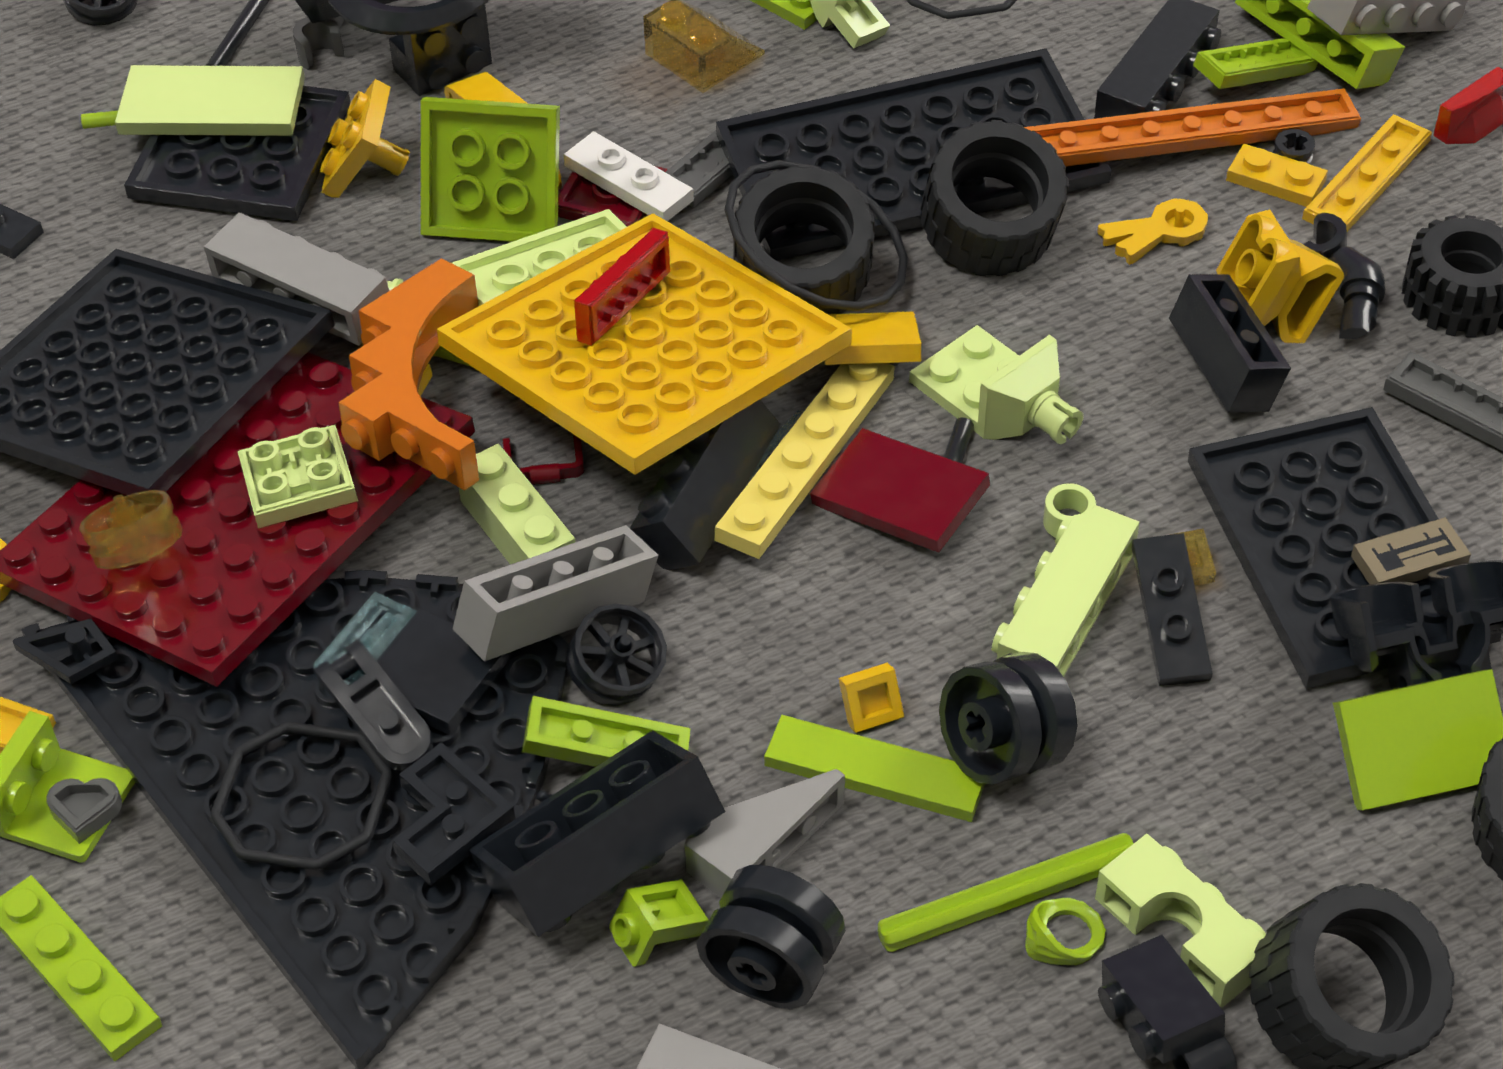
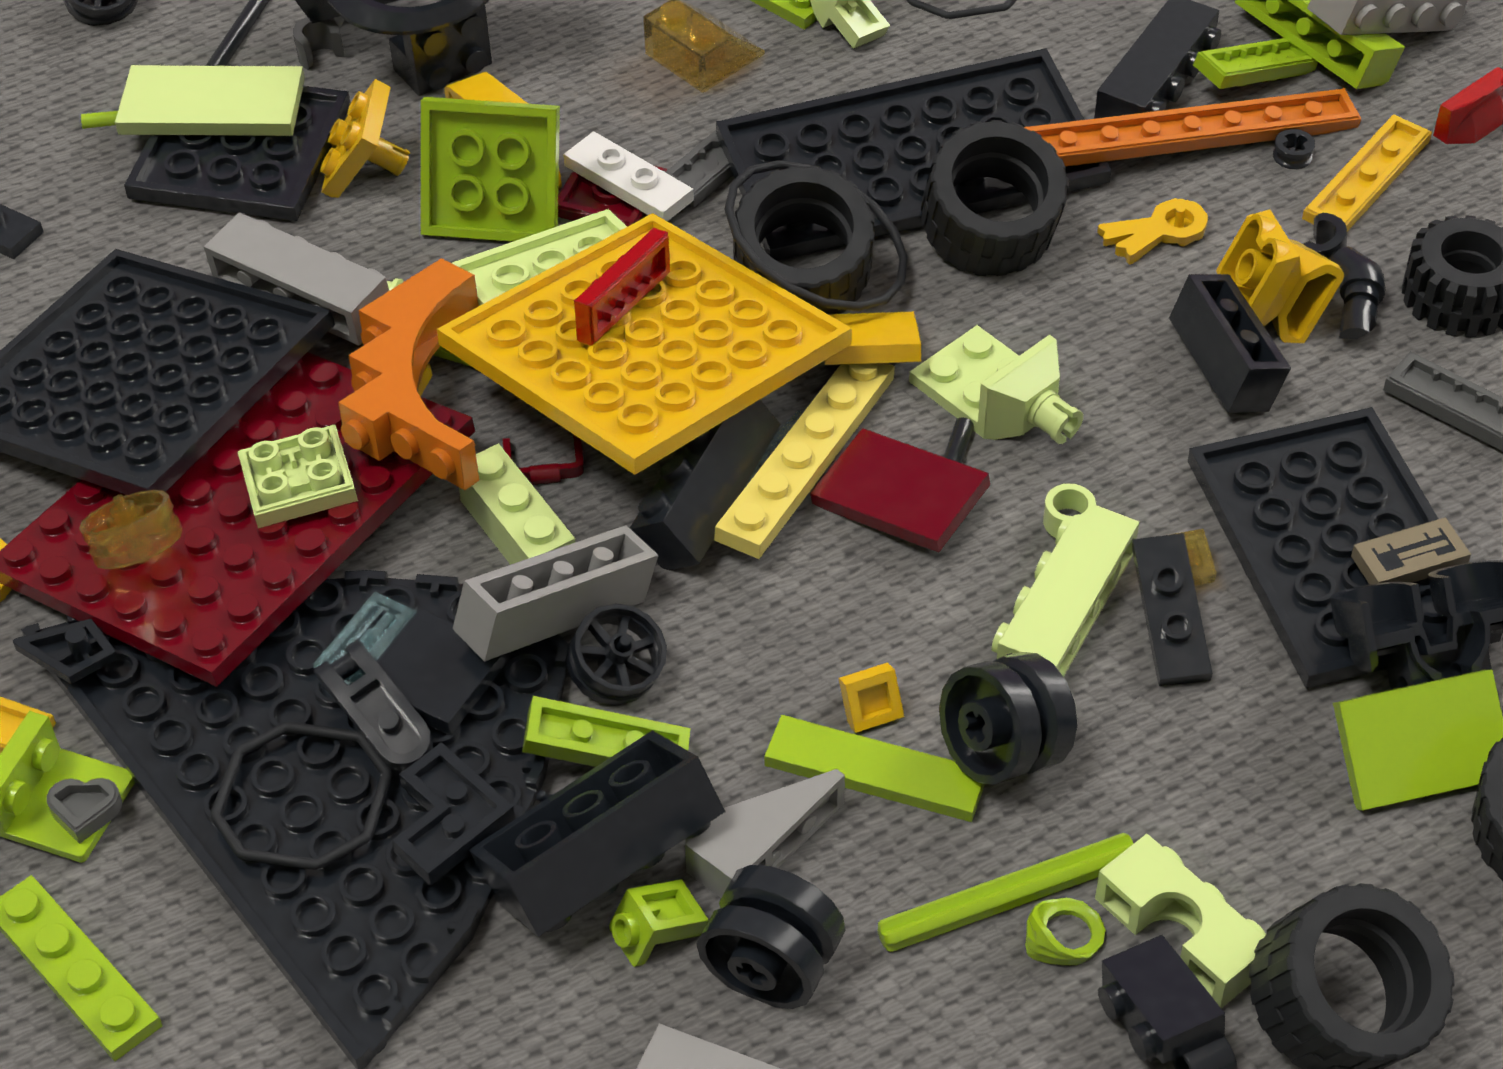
(1276, 175): yellow plate -> none

